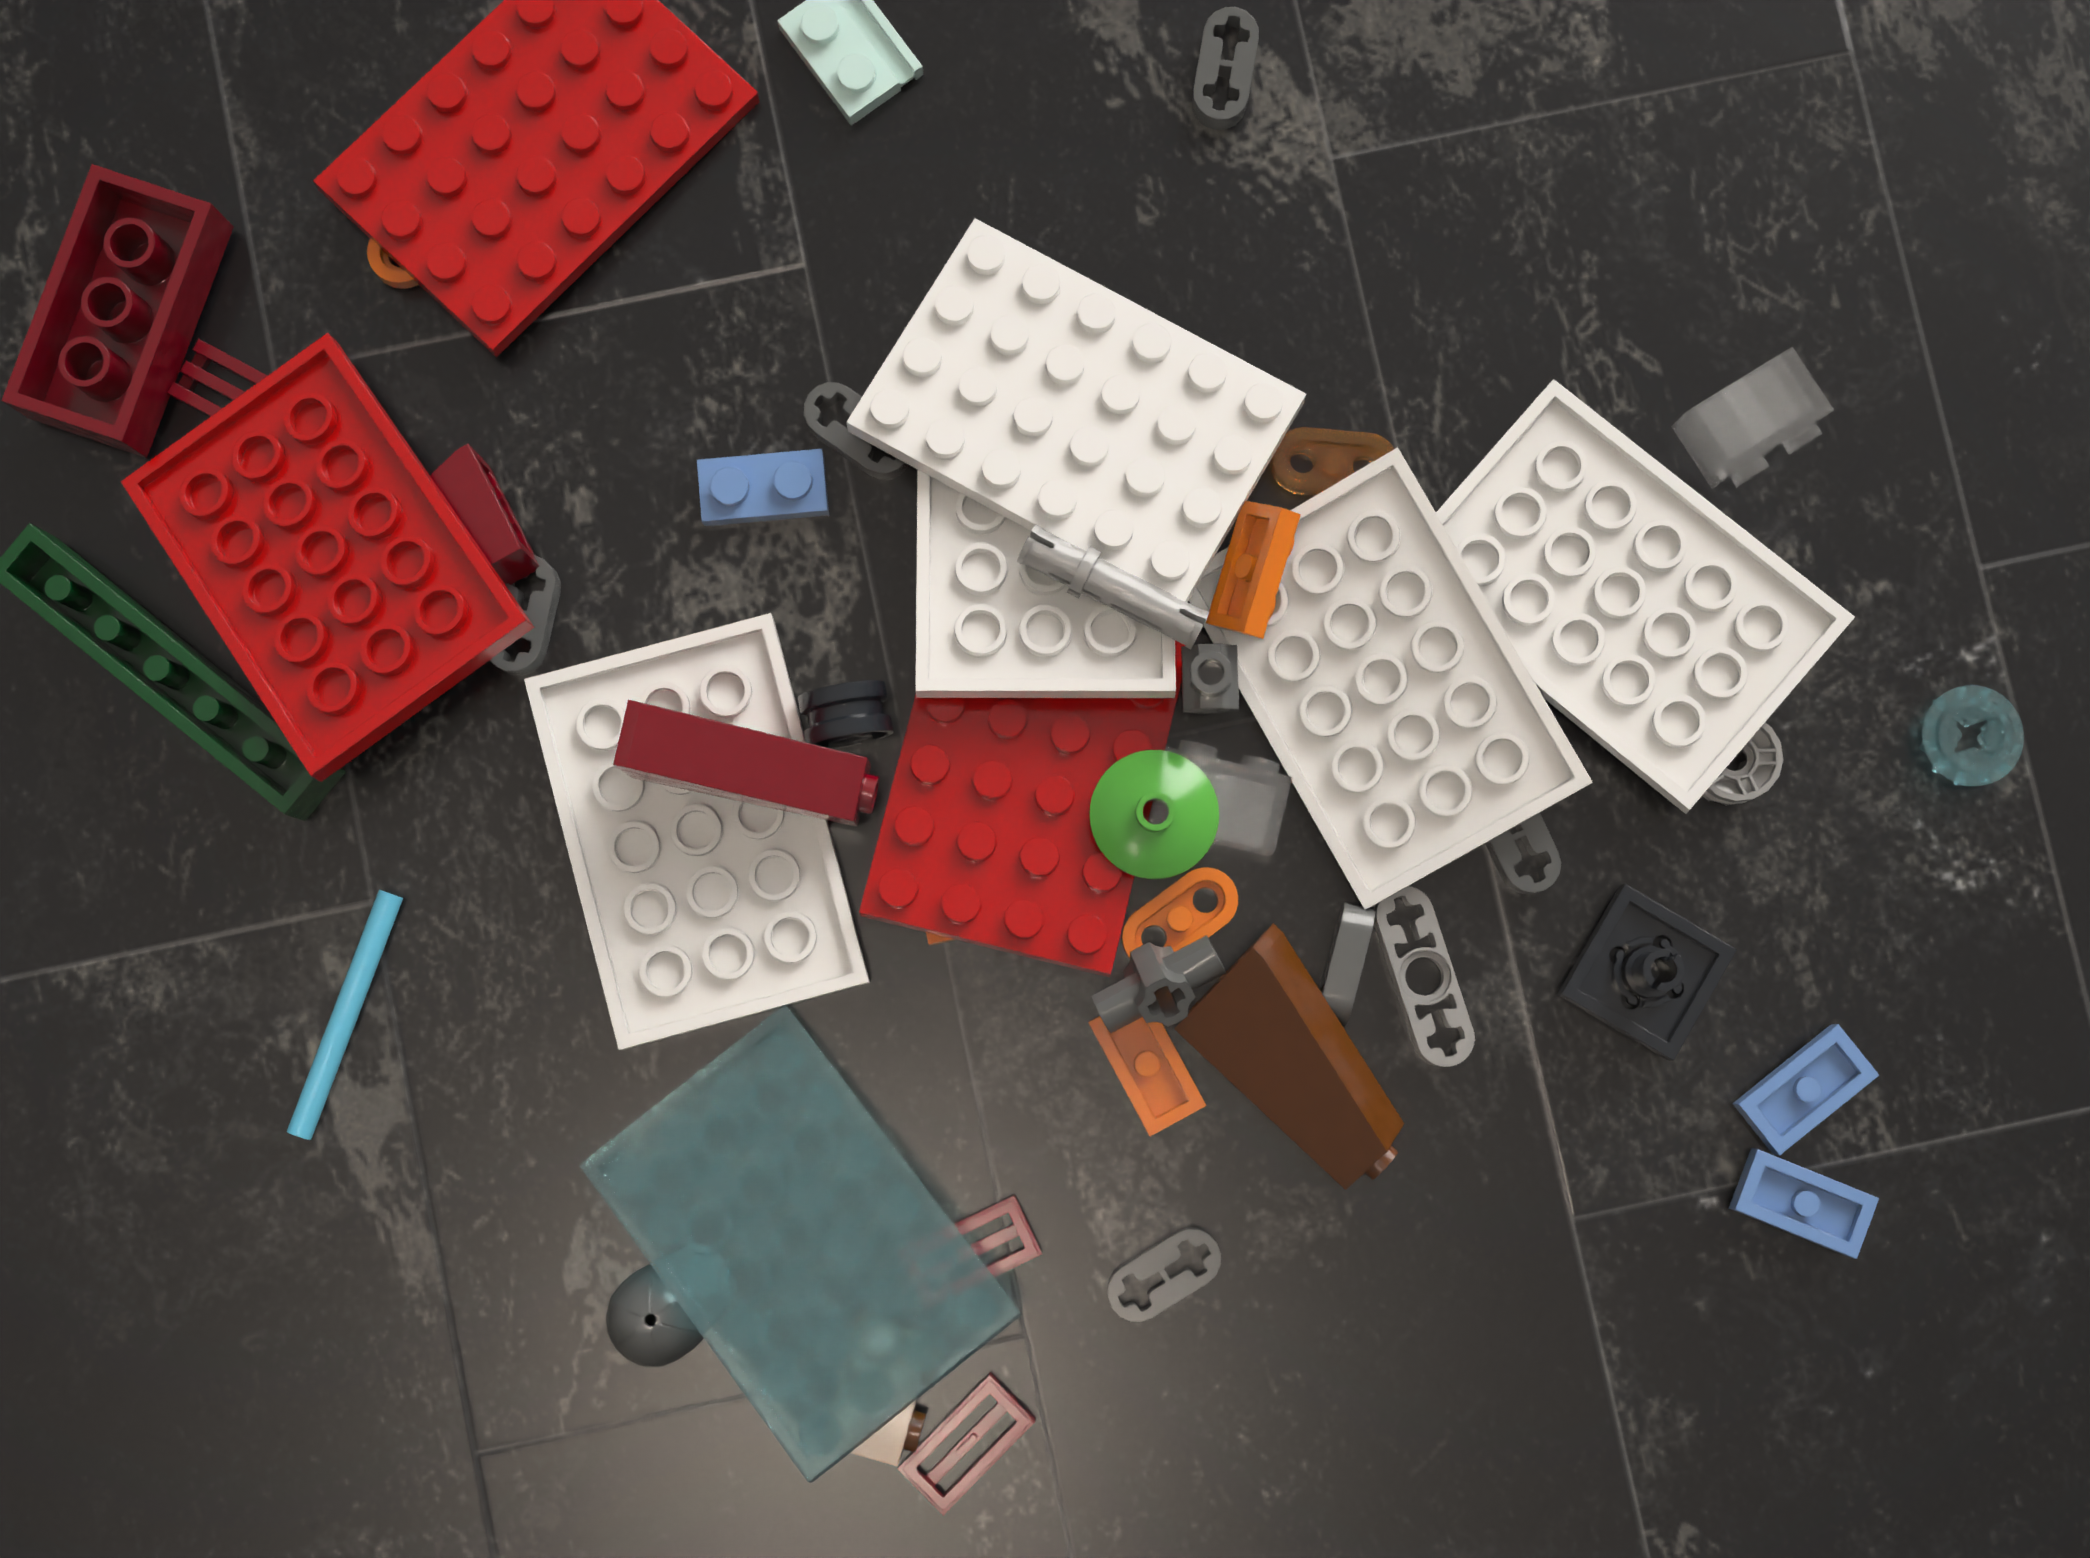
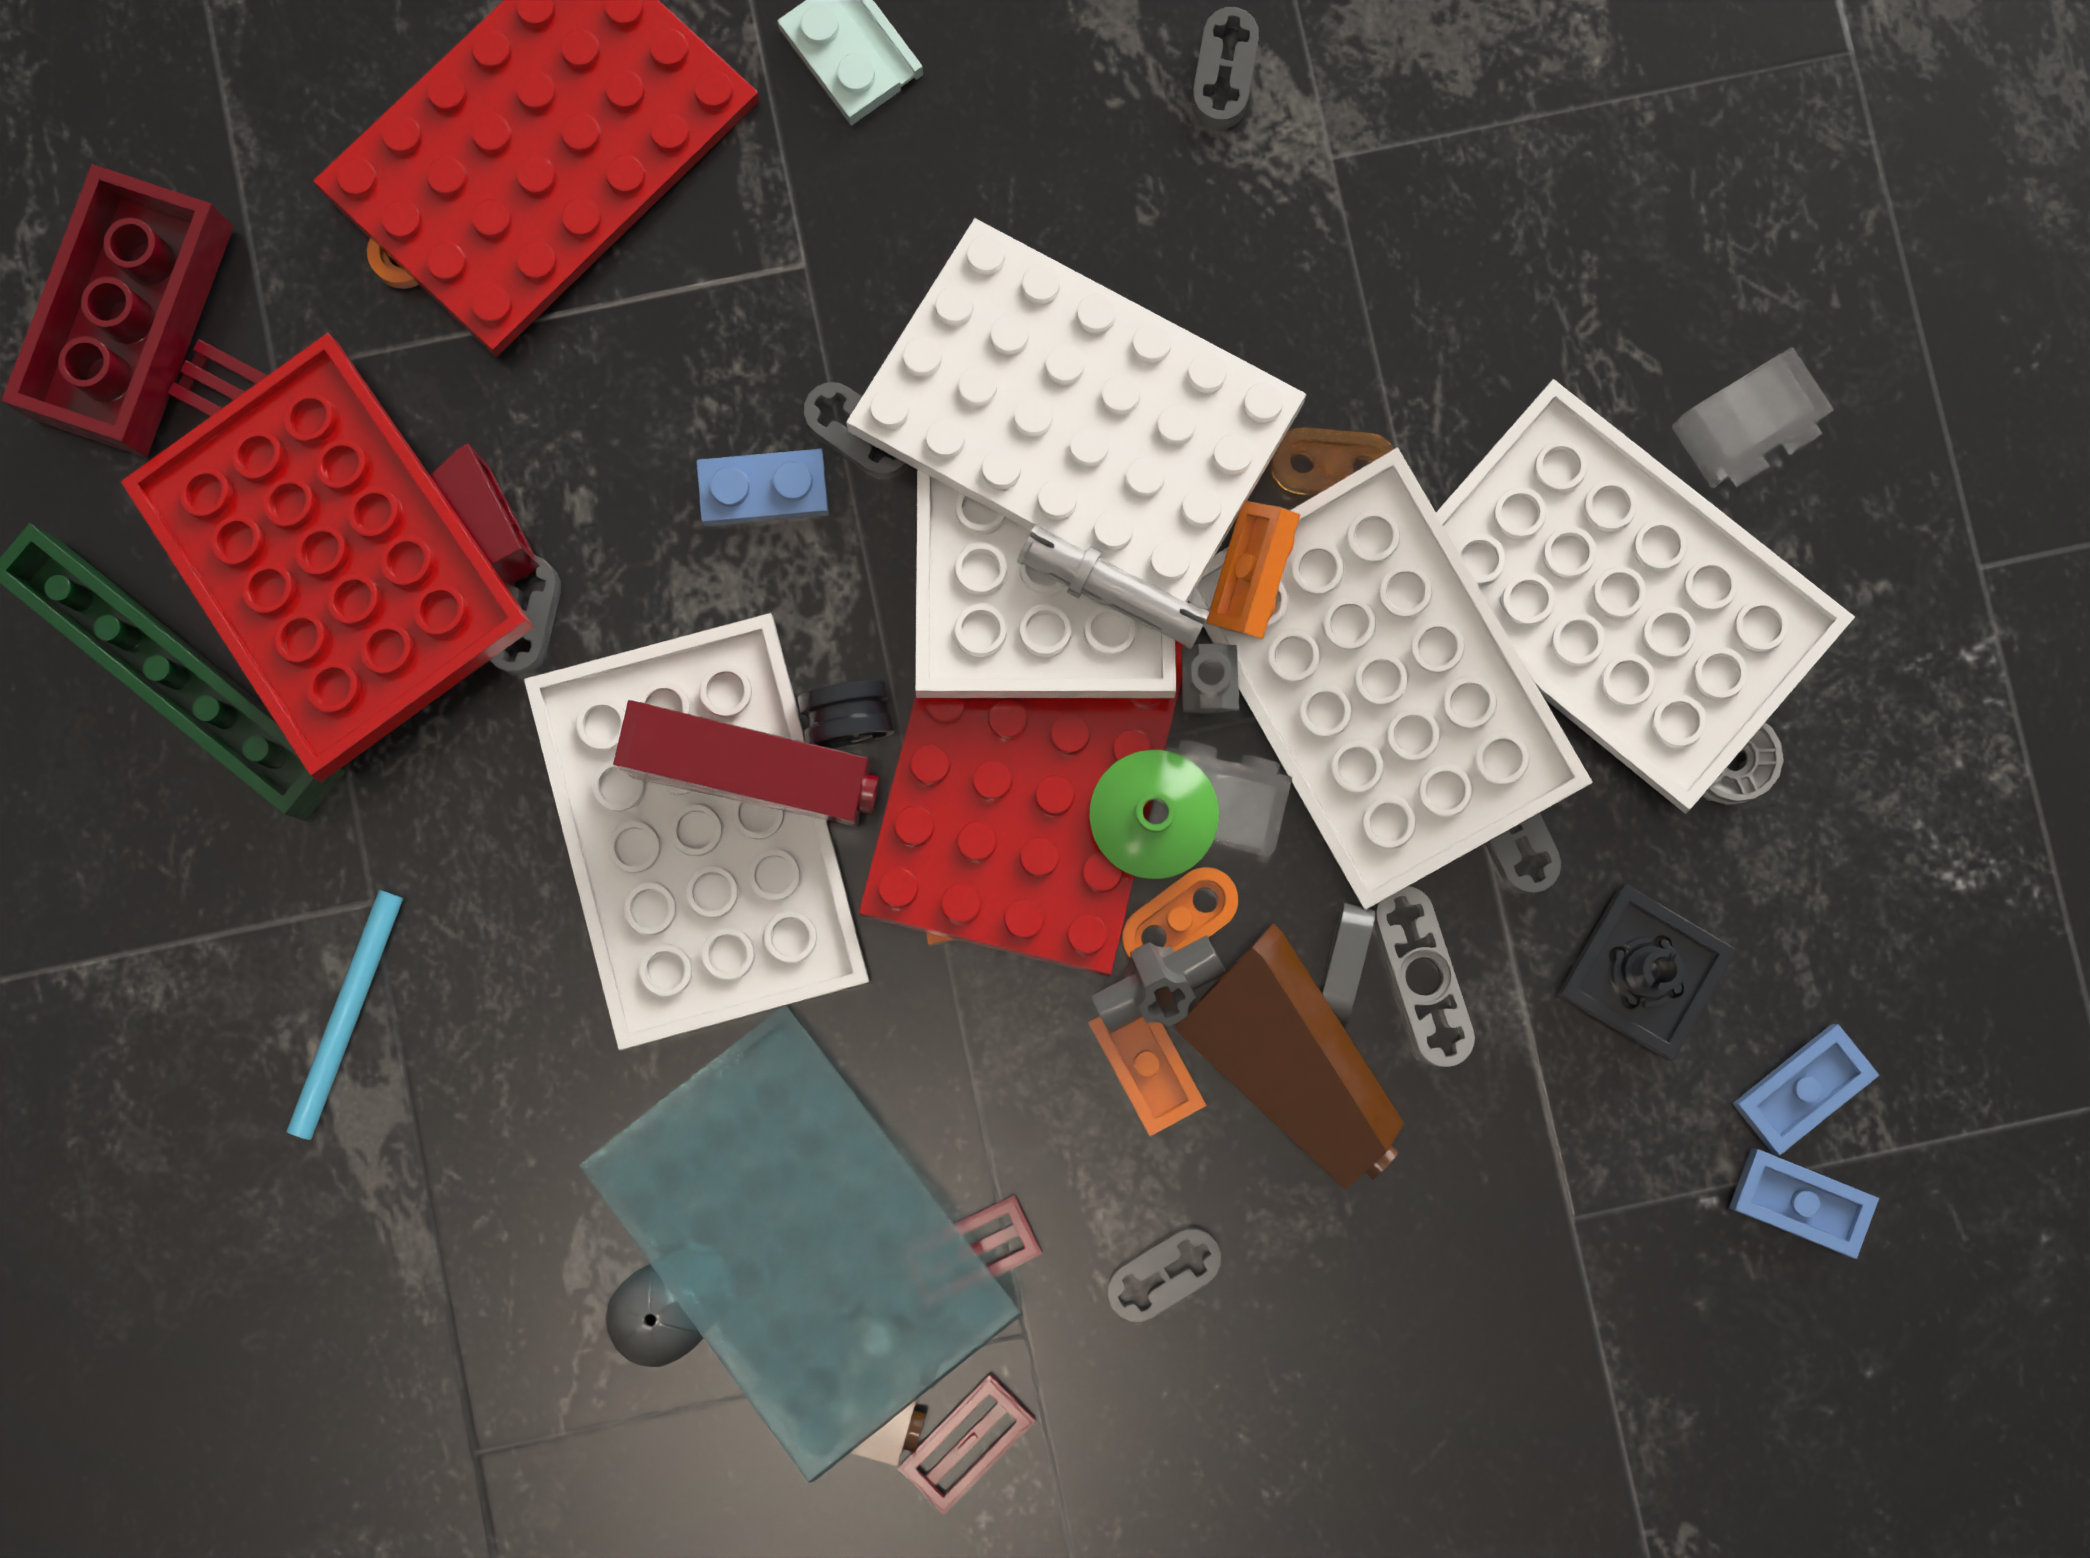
(2000, 737): clear light blue gear -> none

